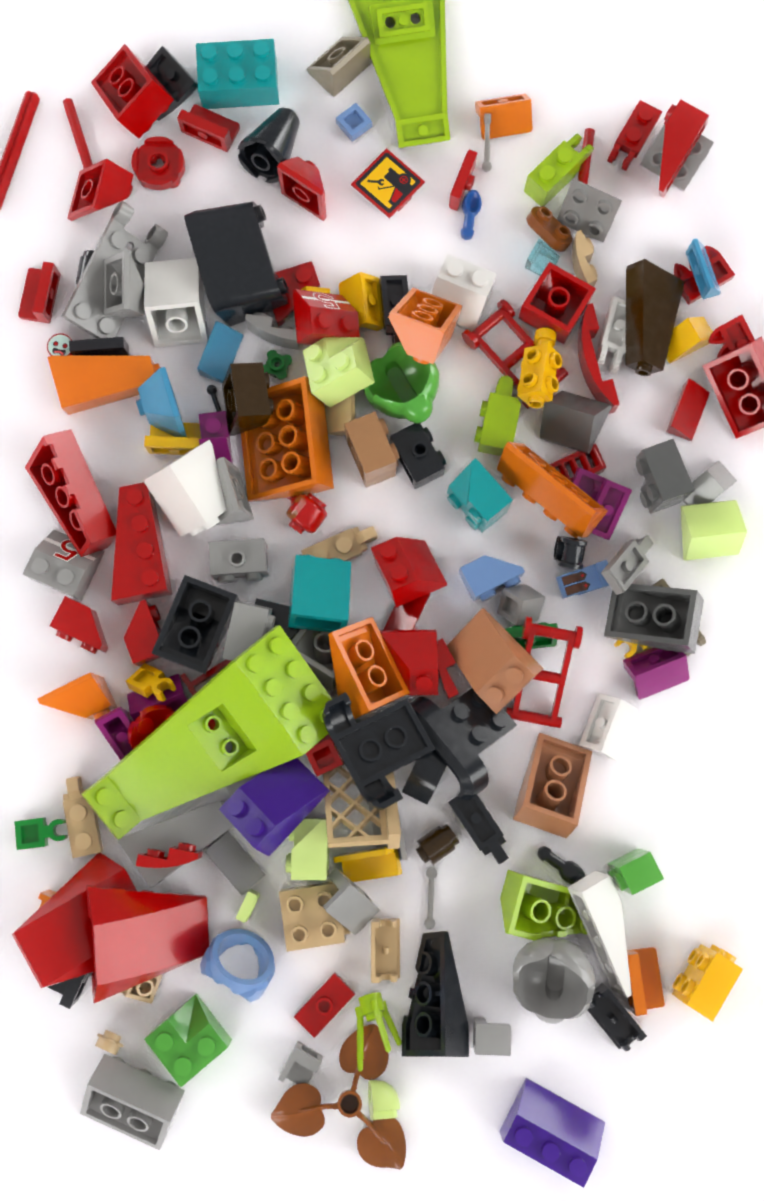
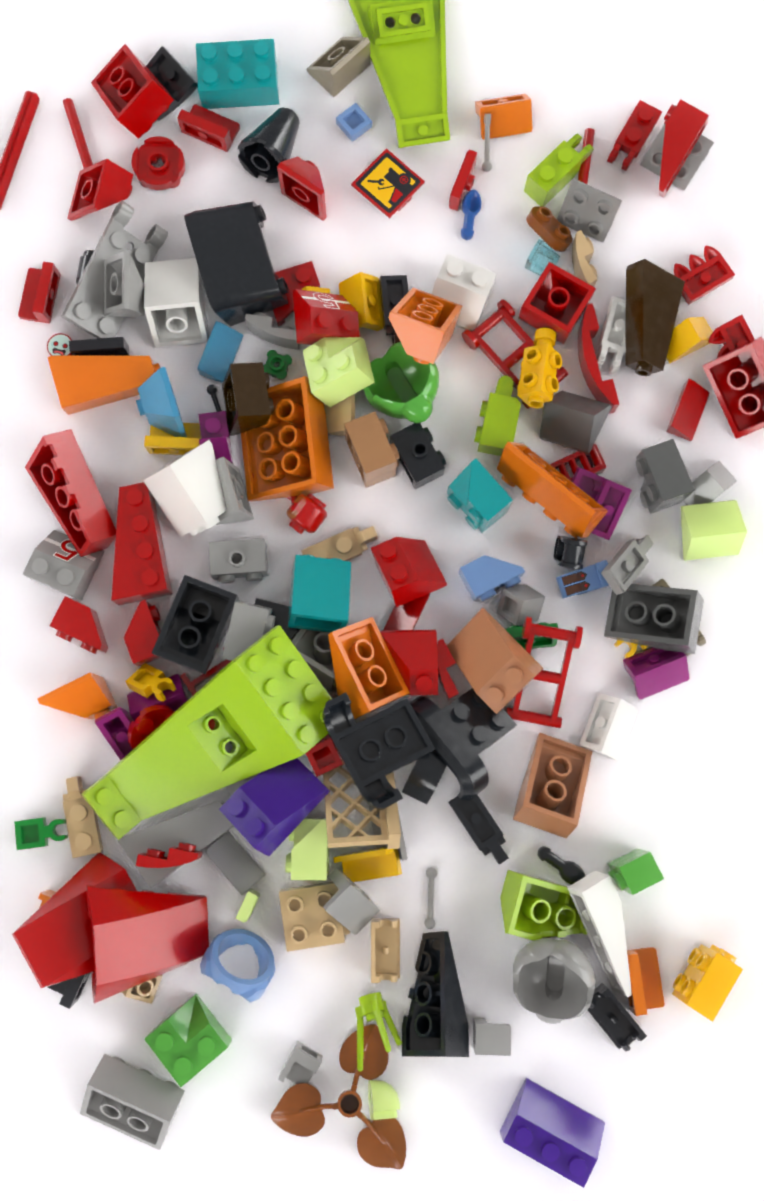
(109, 1042): tan plate -> none
(324, 1004): red plate -> none
(437, 844): dark brown brick -> none
(702, 270): dark azure slope -> none

